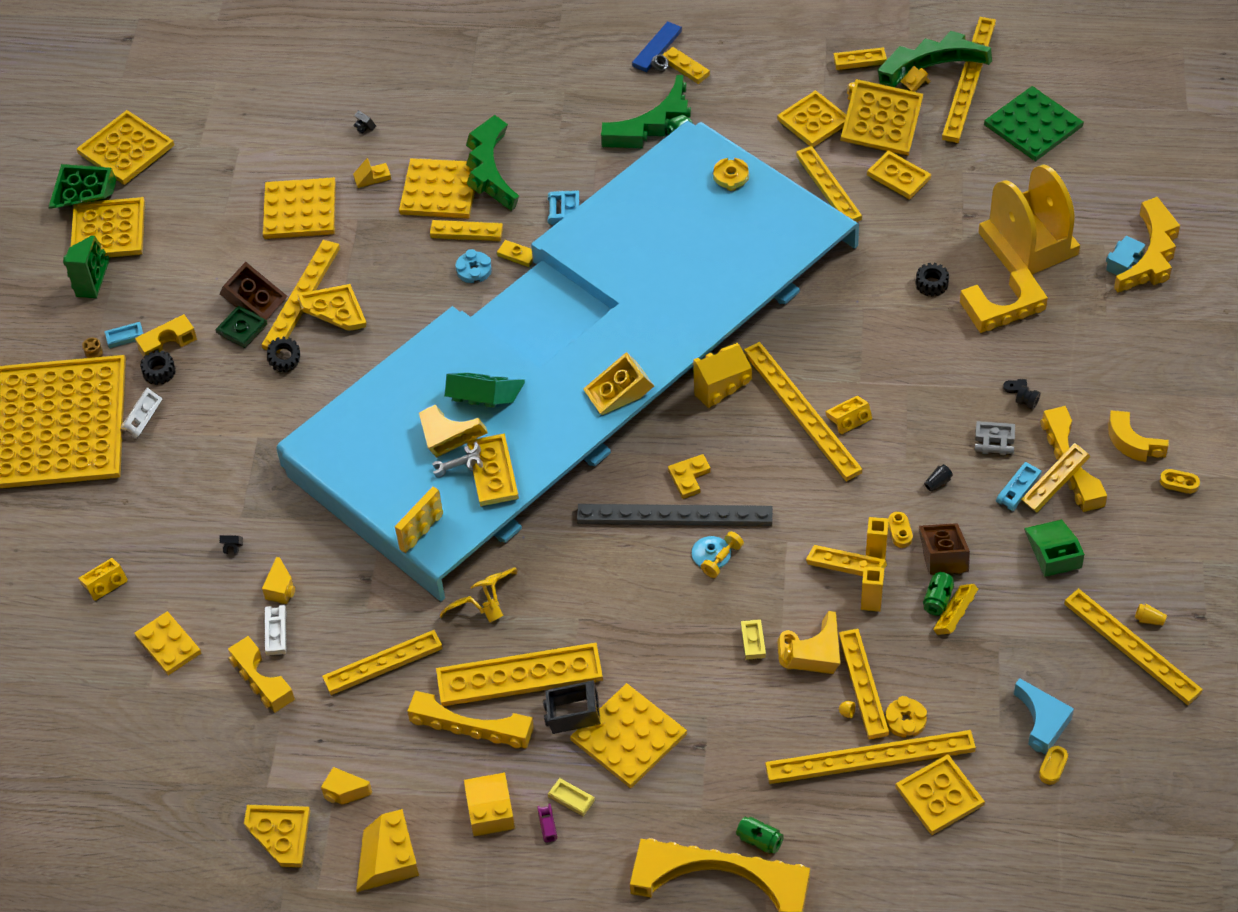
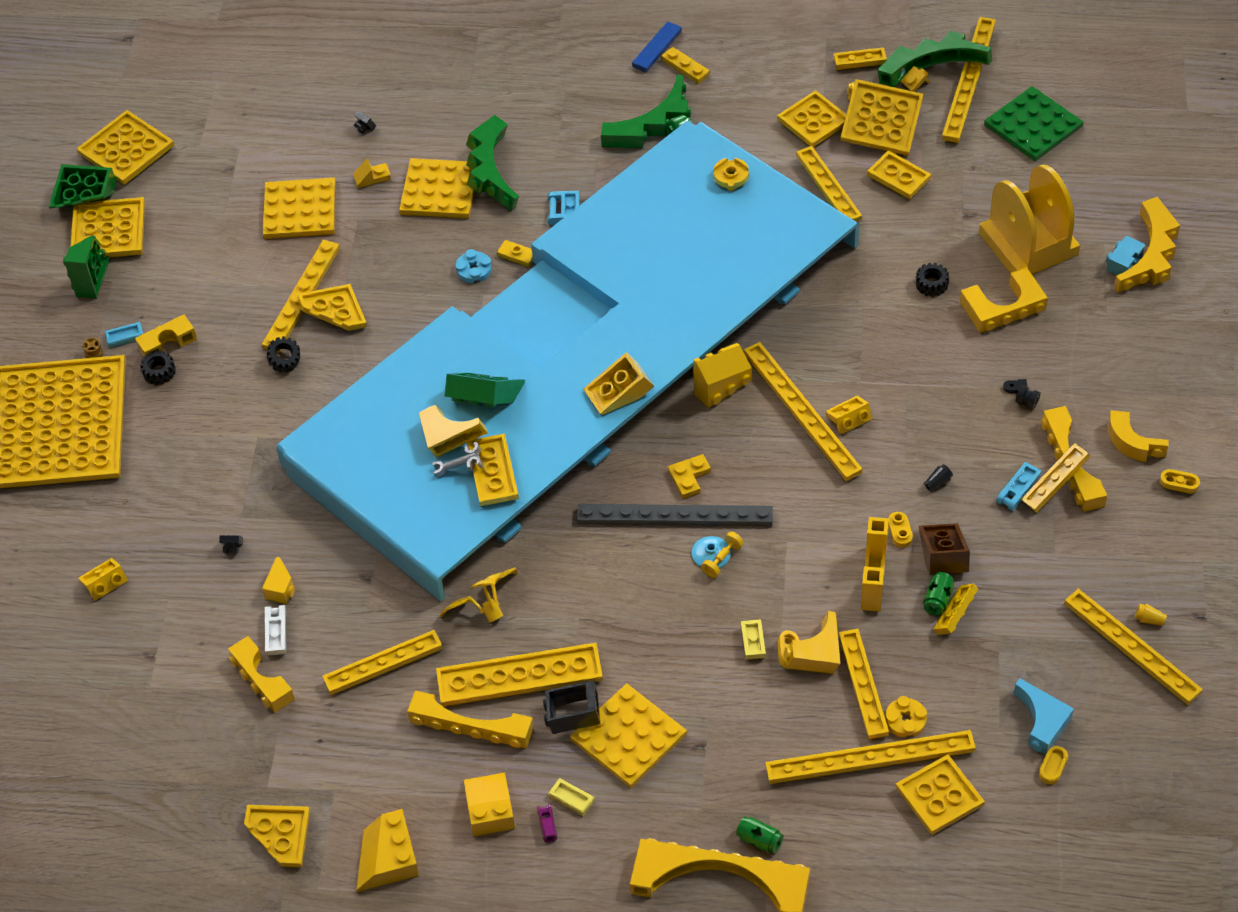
(141, 412): white plate -> none
(167, 643): yellow plate -> none
(241, 326): dark green plate -> none
(252, 292): reddish brown slope -> none
(344, 787): yellow slope -> none
(419, 519): yellow plate -> none
(466, 230): yellow plate -> none
(659, 59): dark grey plate -> none
(842, 560): yellow plate -> none
(847, 709): yellow hinge -> none
(995, 432): light grey plate -> none
(1055, 547): green slope -> none

